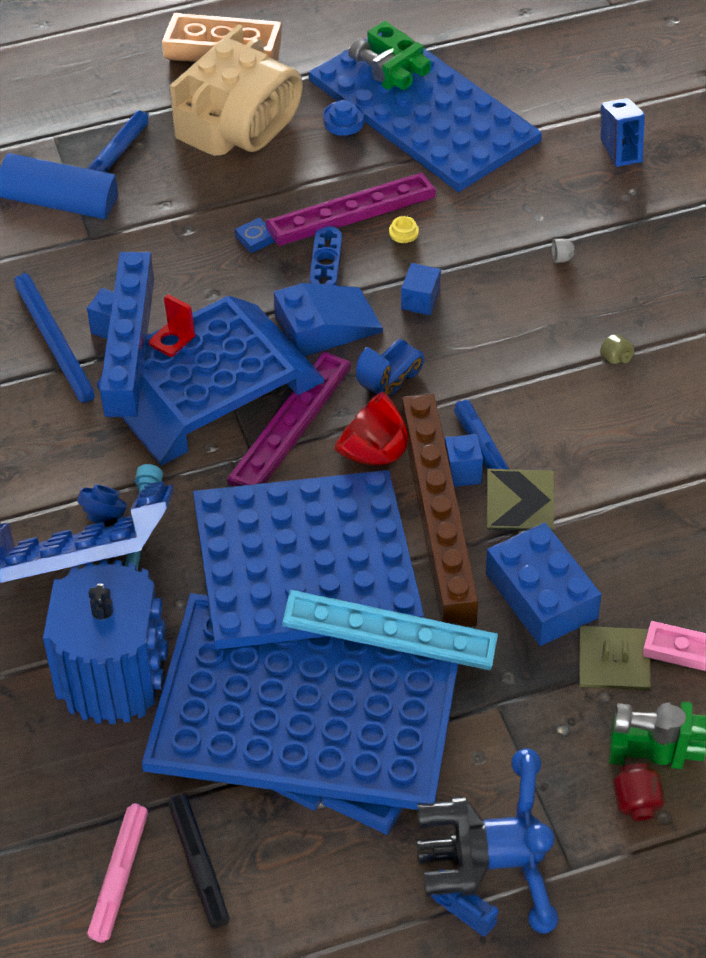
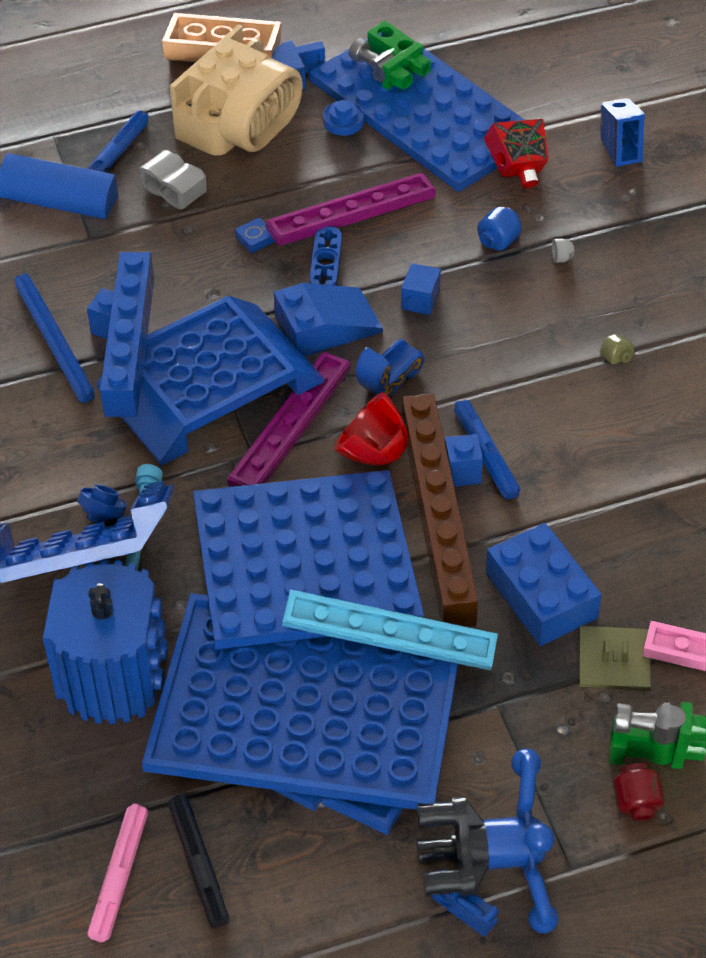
(173, 179): none -> light grey brick
(179, 324): red bracket -> none
(301, 57): none -> blue brick
(403, 229): light yellow plate -> none
(499, 228): none -> blue head
(519, 149): none -> torso
(519, 499): piece -> none

